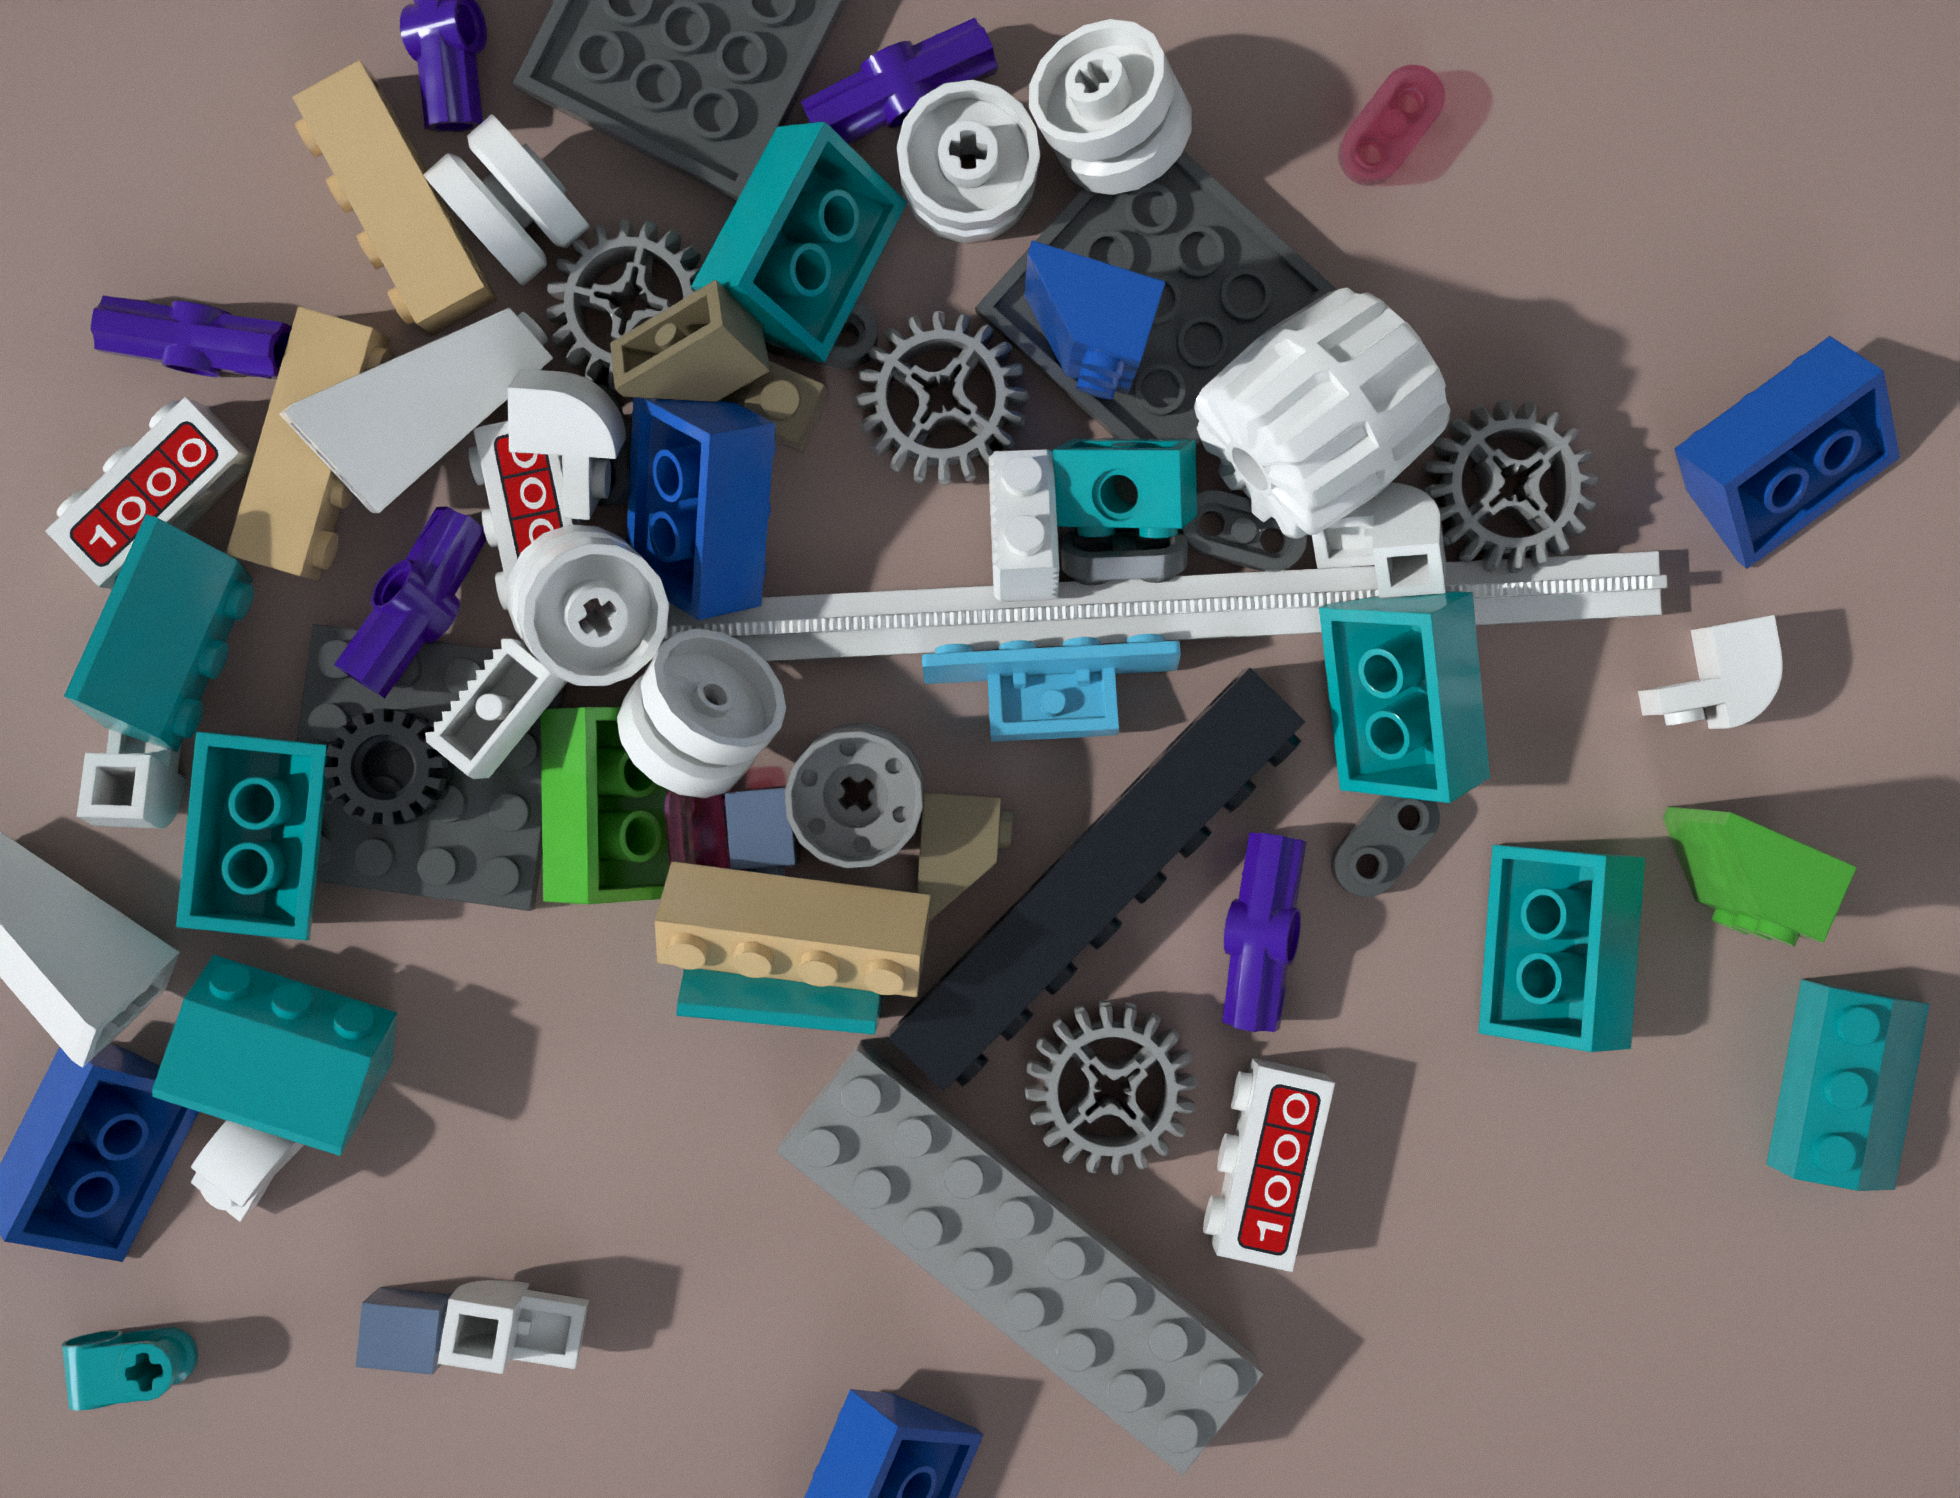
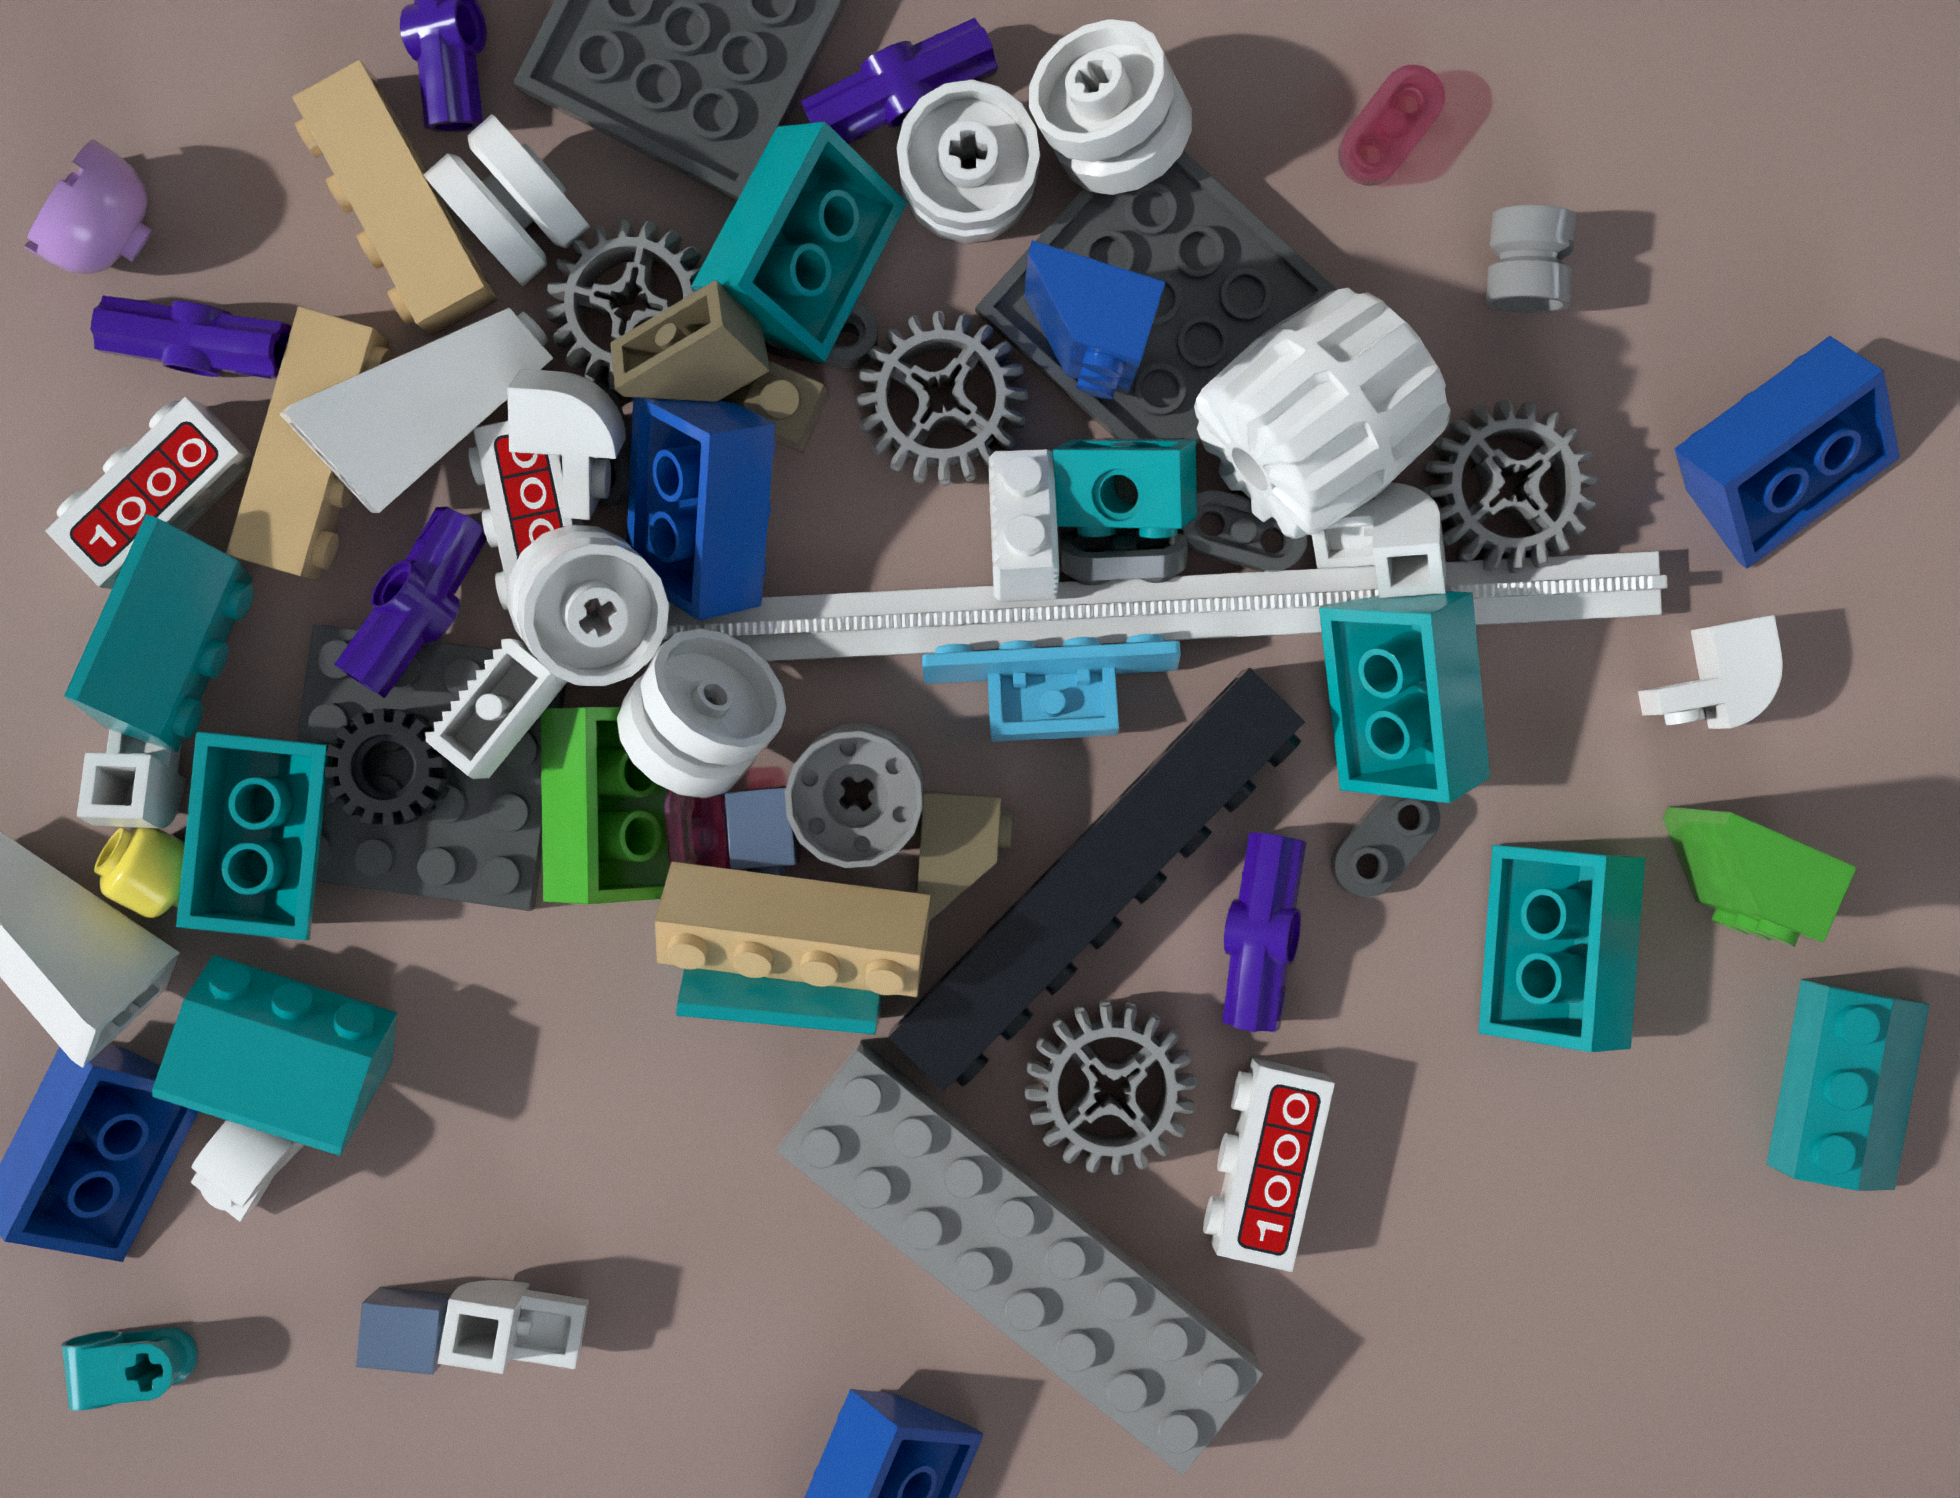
(92, 214): none -> lavender cylinder
(142, 870): none -> light yellow head
(1531, 253): none -> light grey wheel

